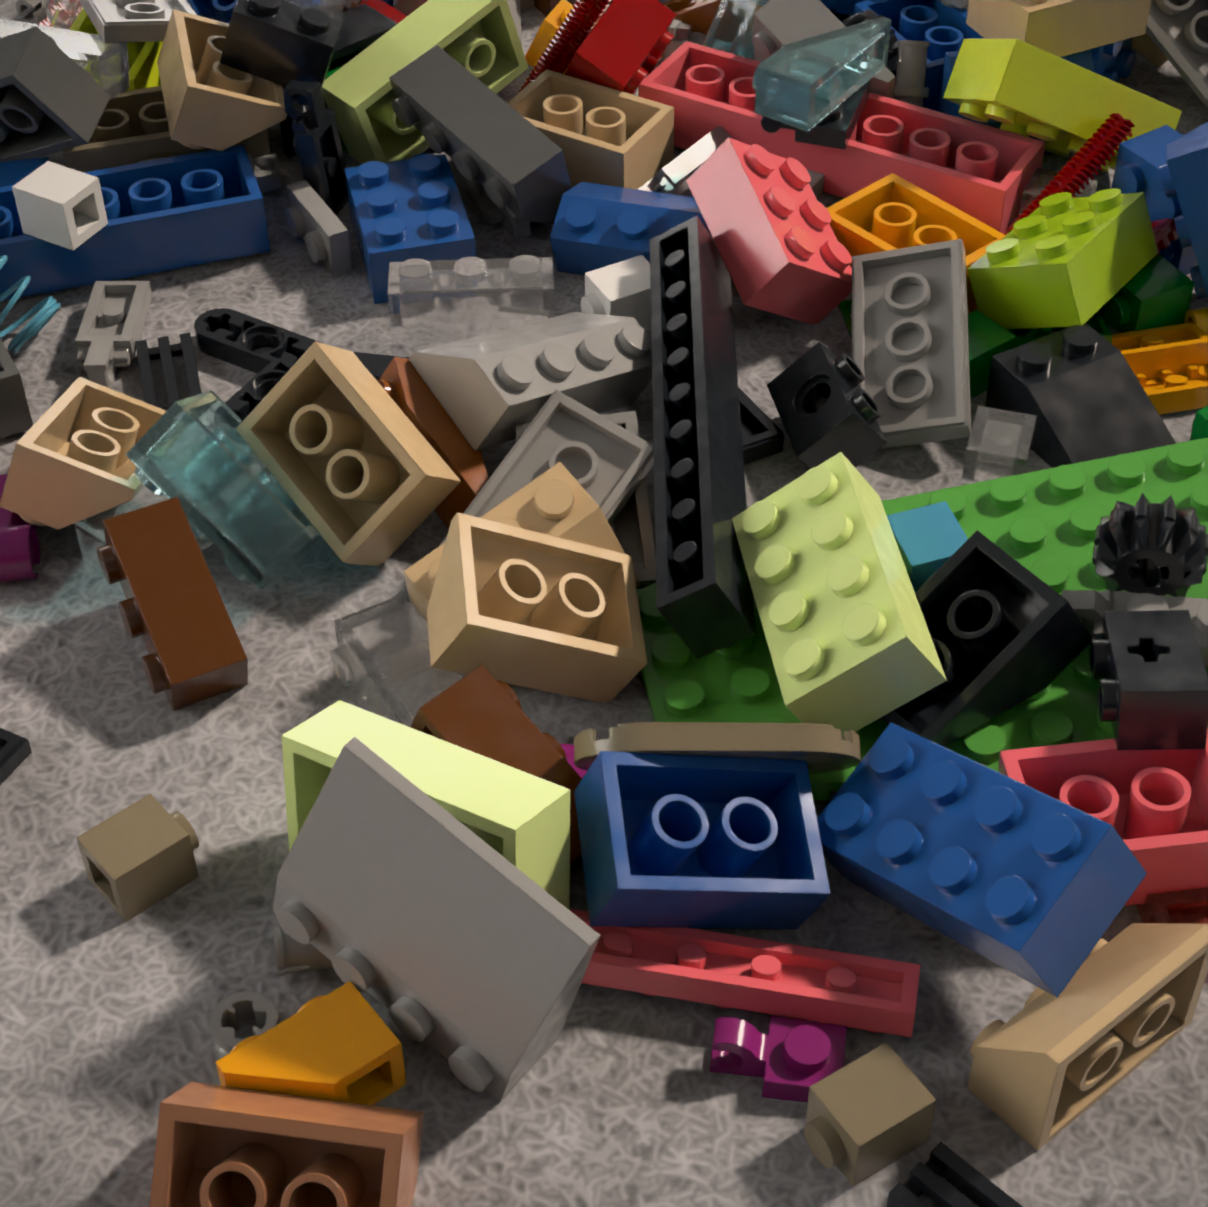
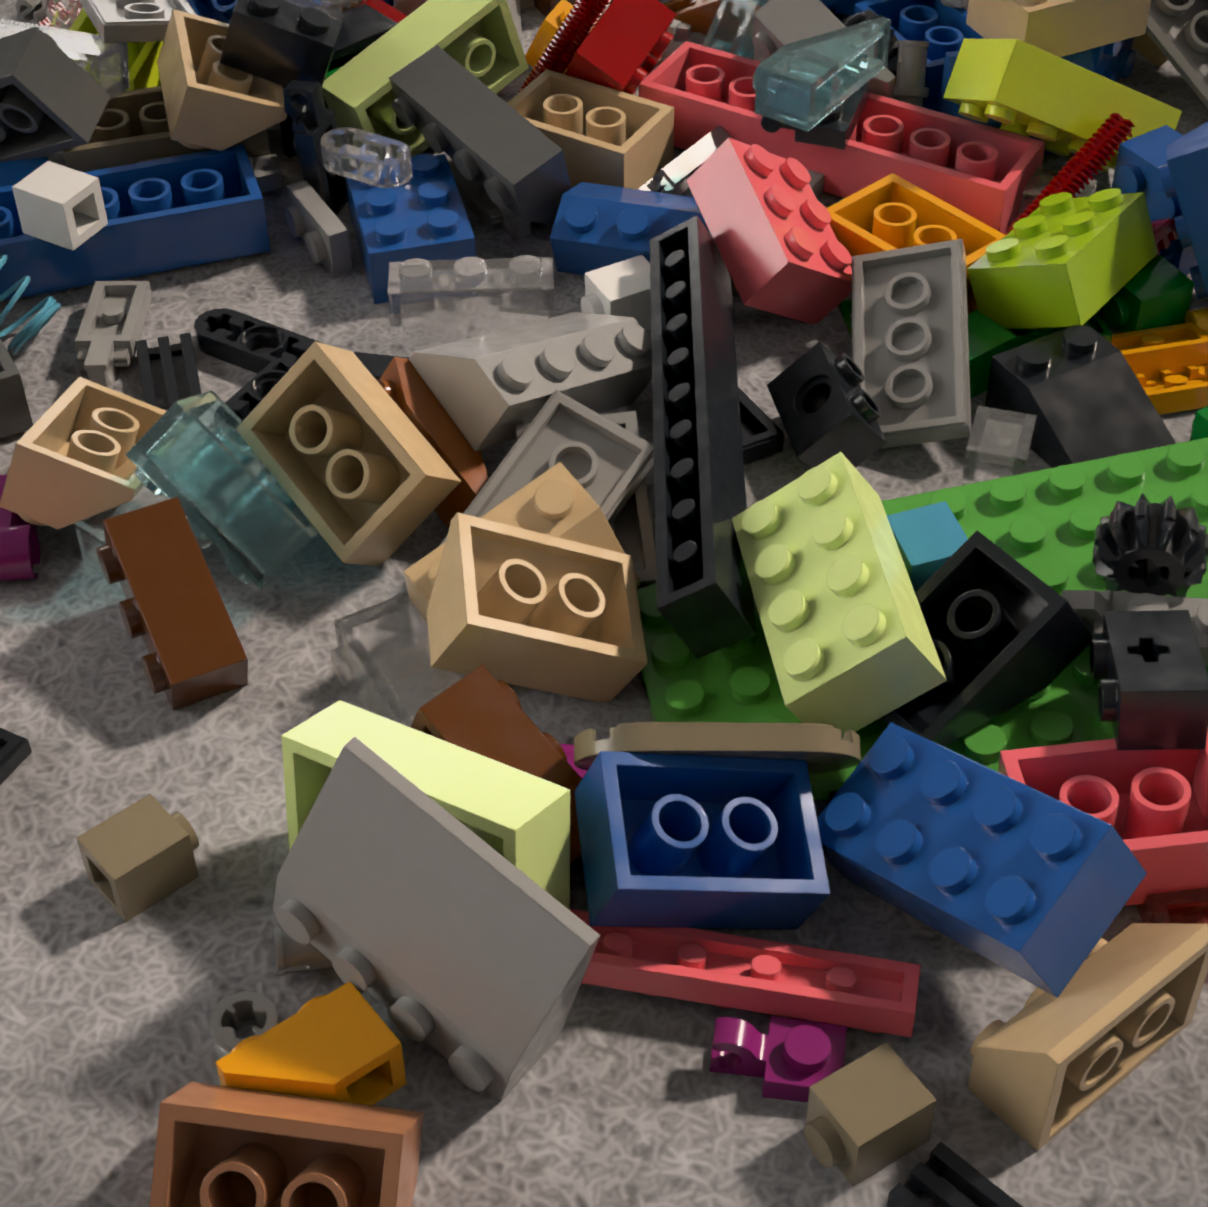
(366, 157): none -> clear beam

